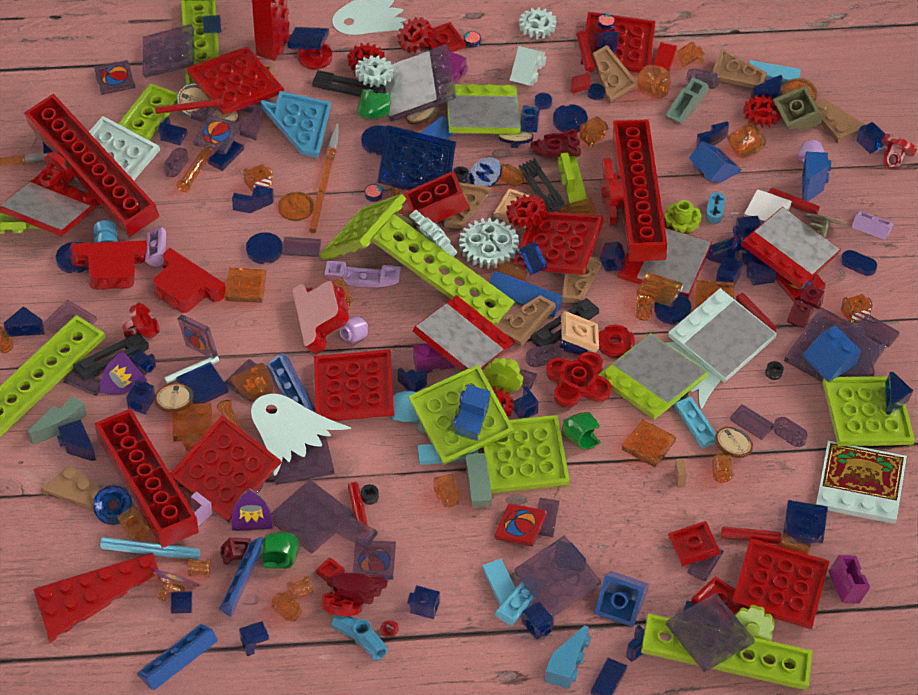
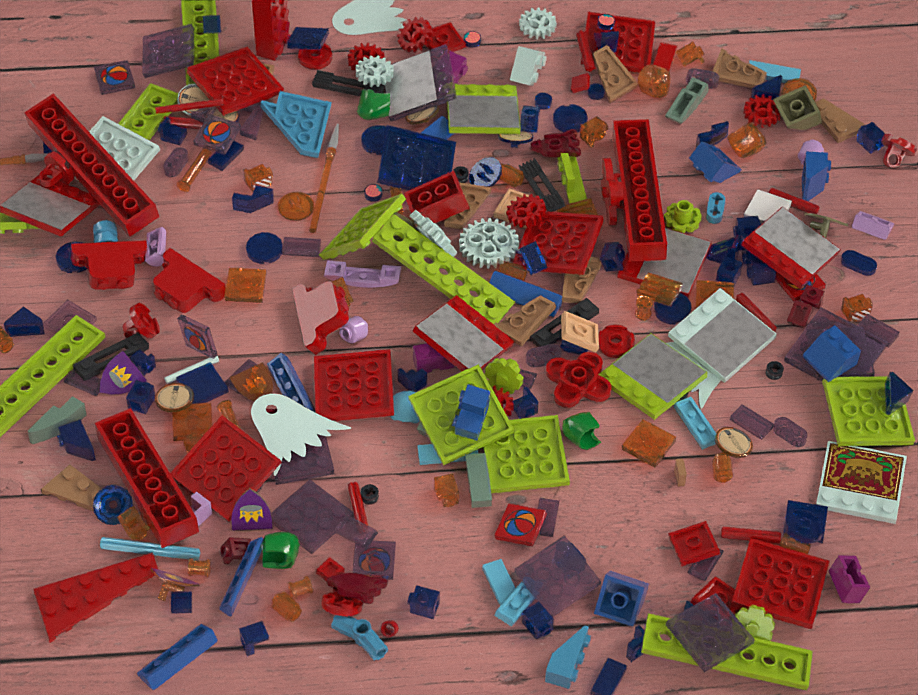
(185, 122): none -> red axle

